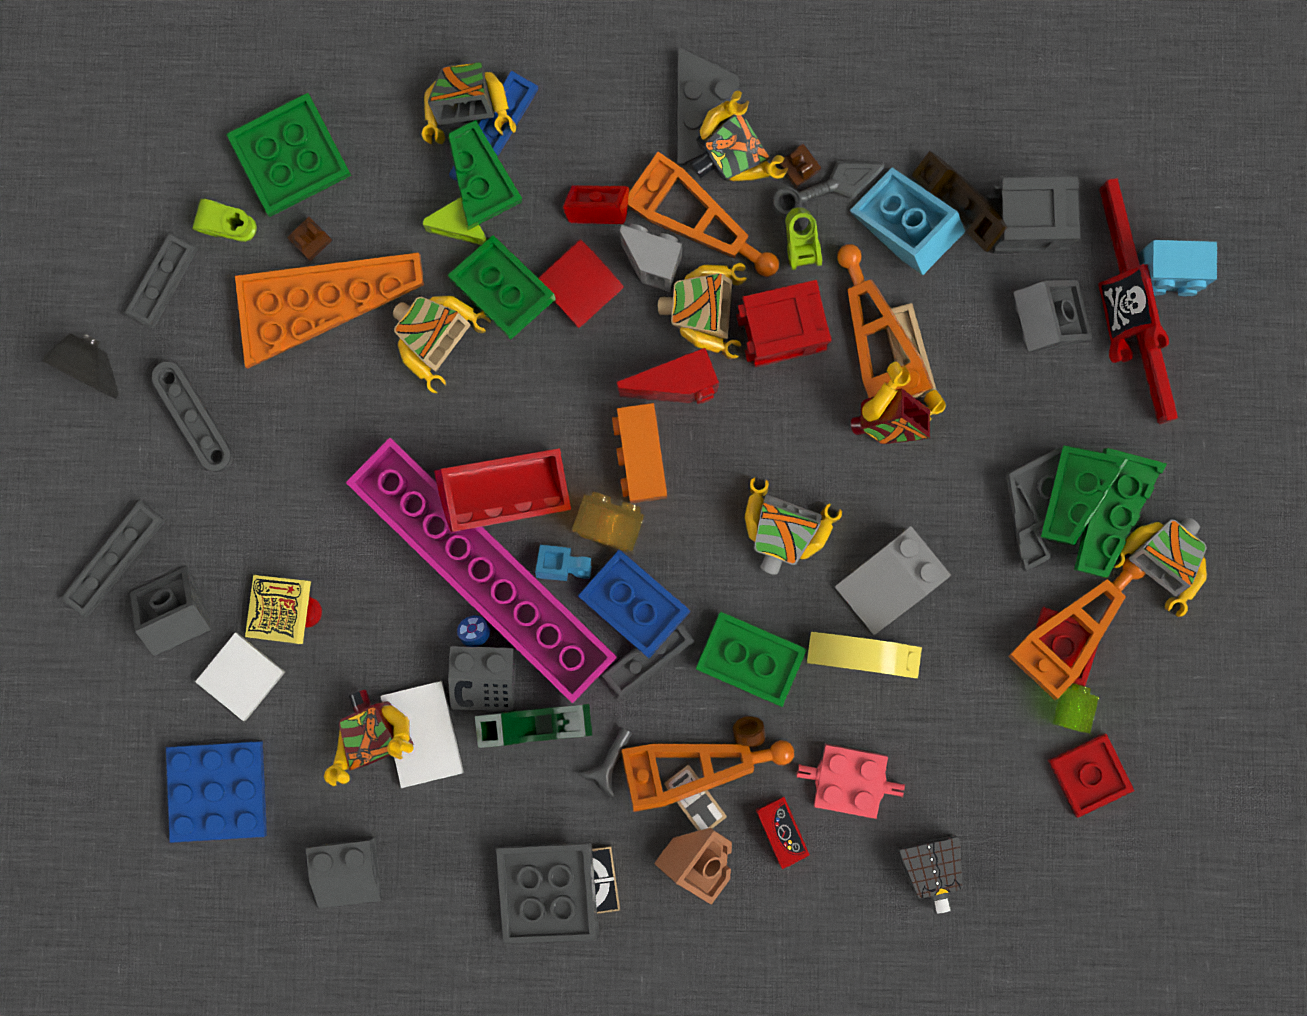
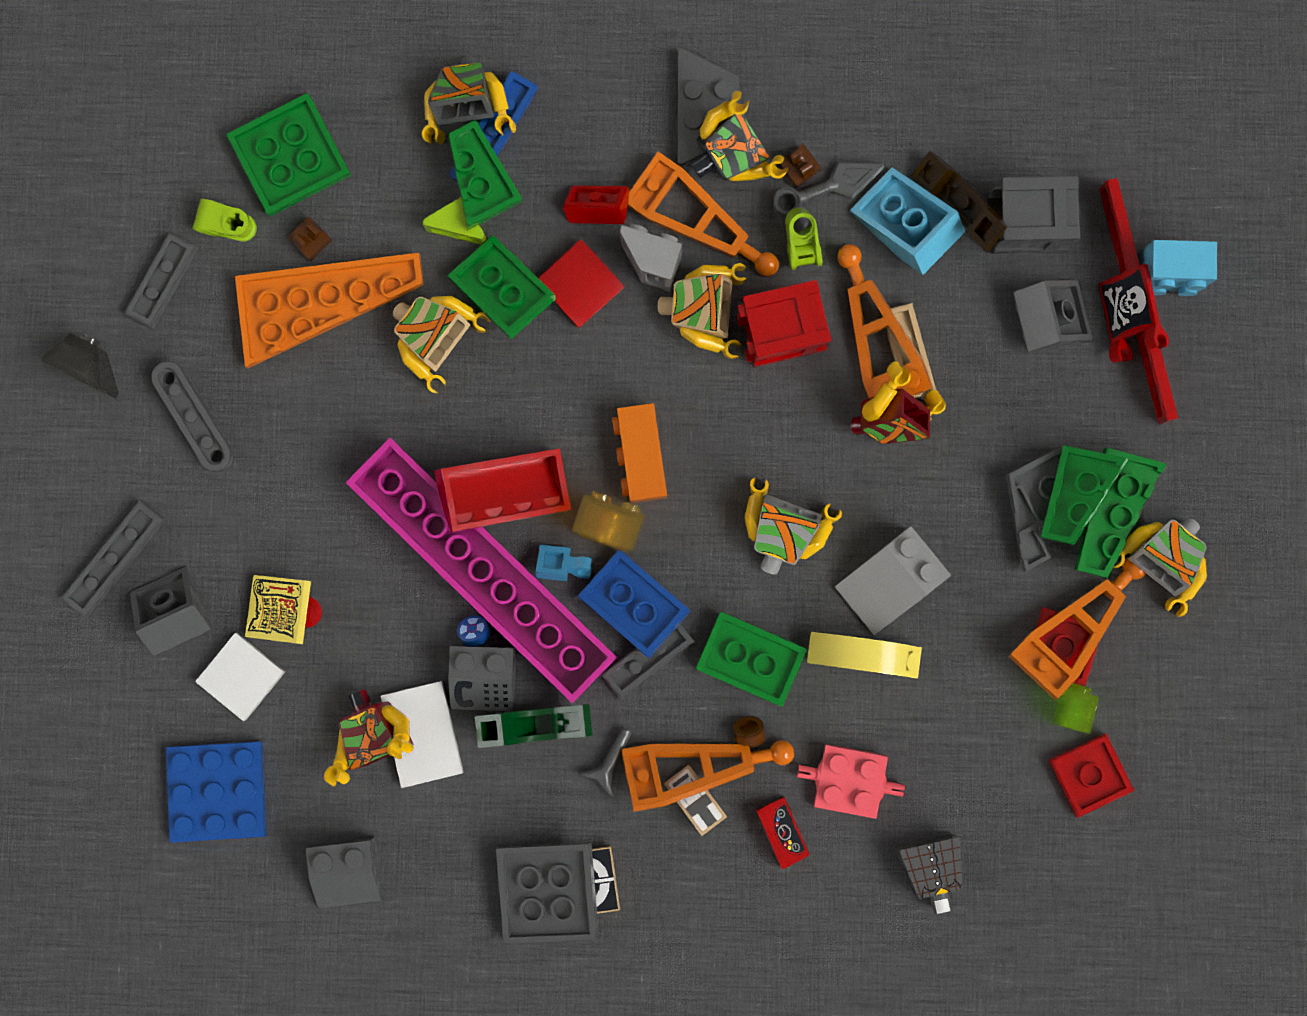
(678, 380): red slope -> none
(698, 862): nougat slope -> none

